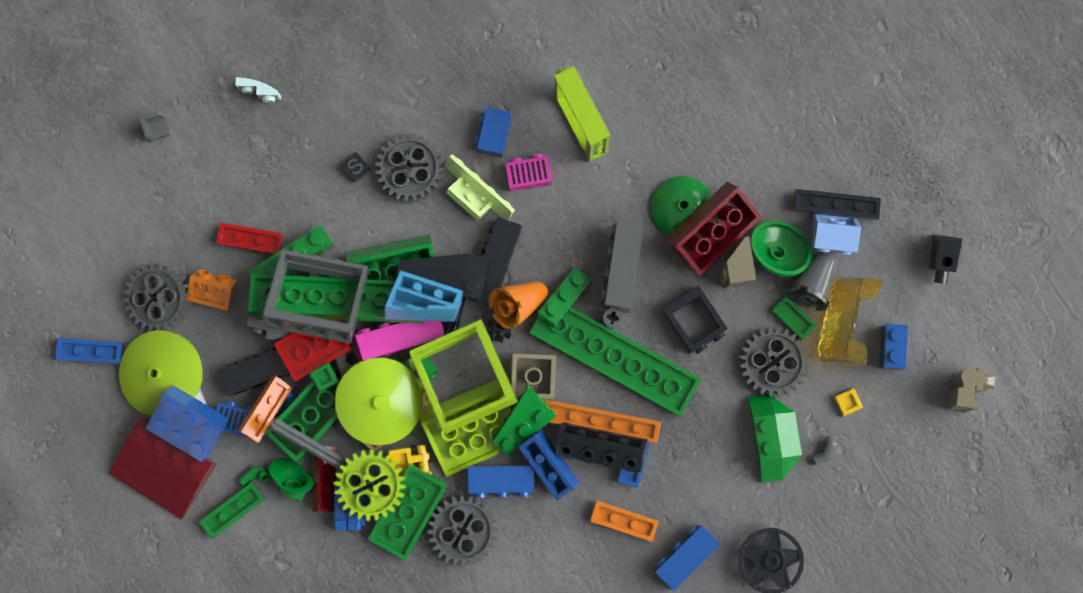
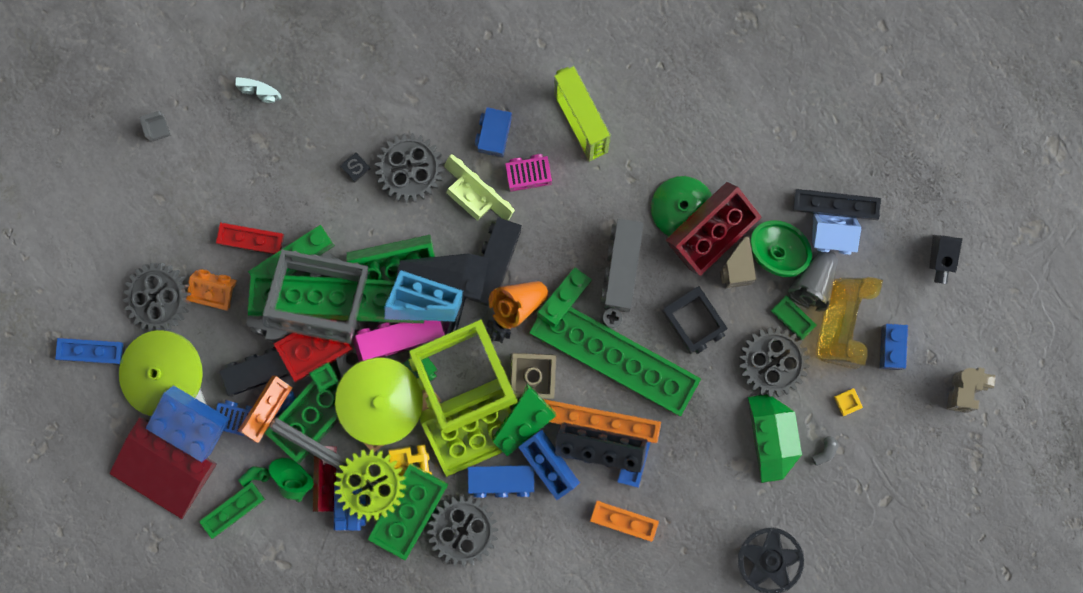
(686, 557): blue brick -> none

